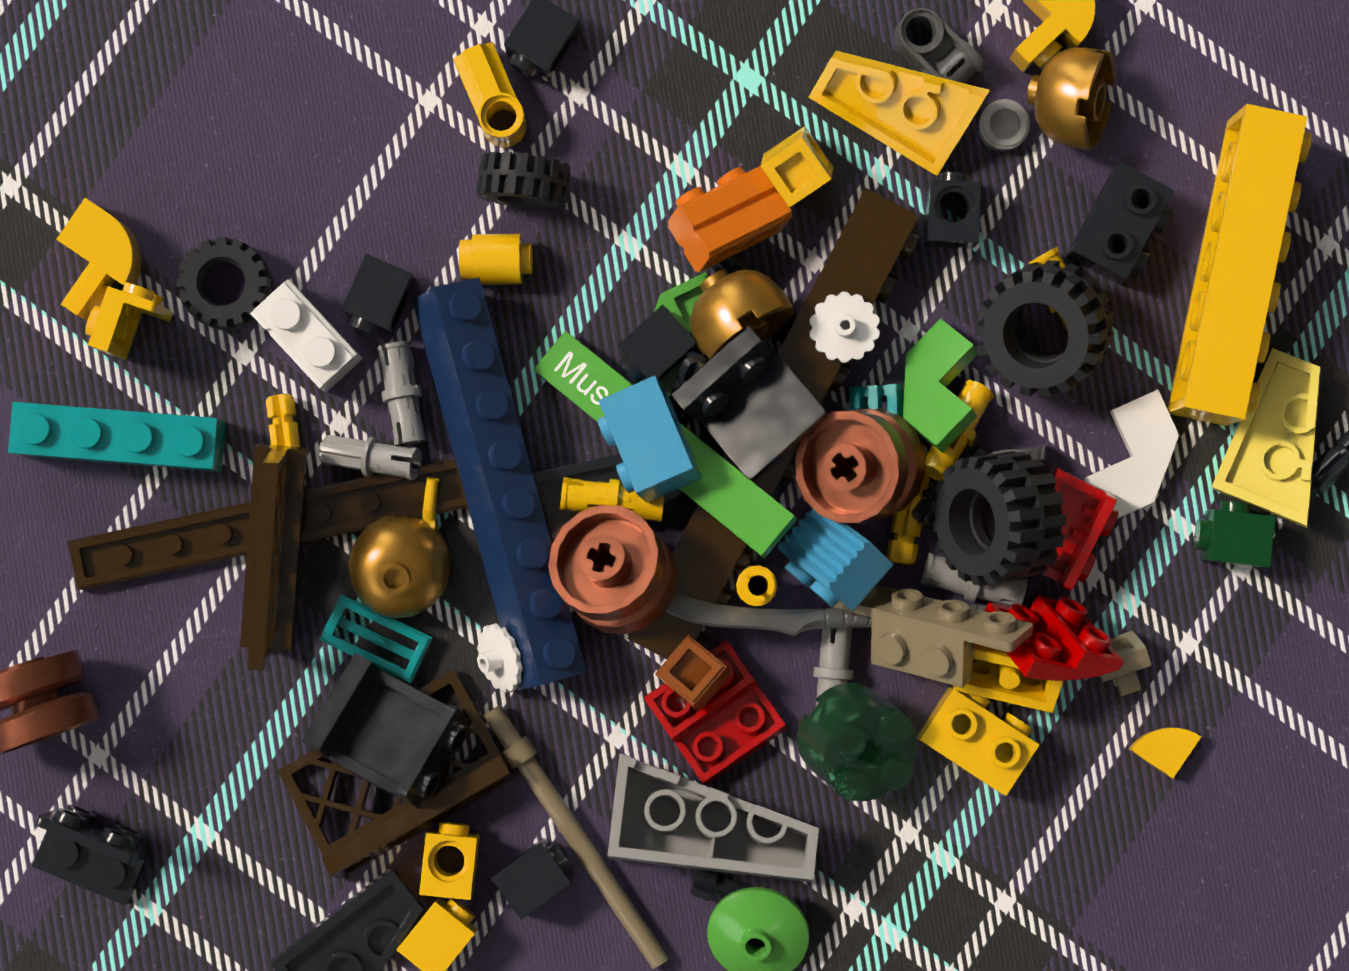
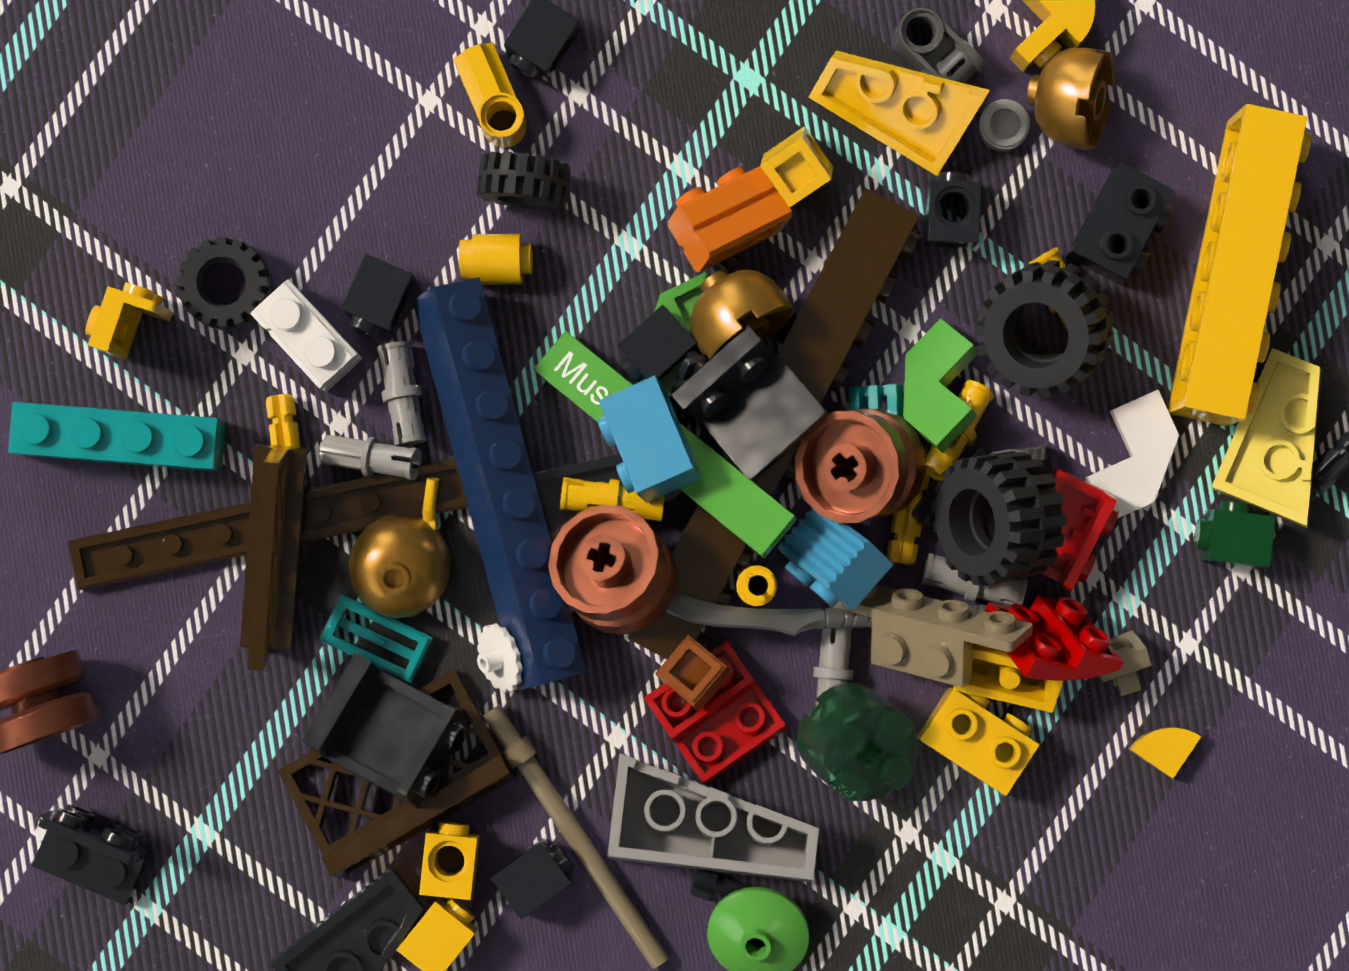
(110, 252): yellow brick -> none
(844, 327): white piece -> none

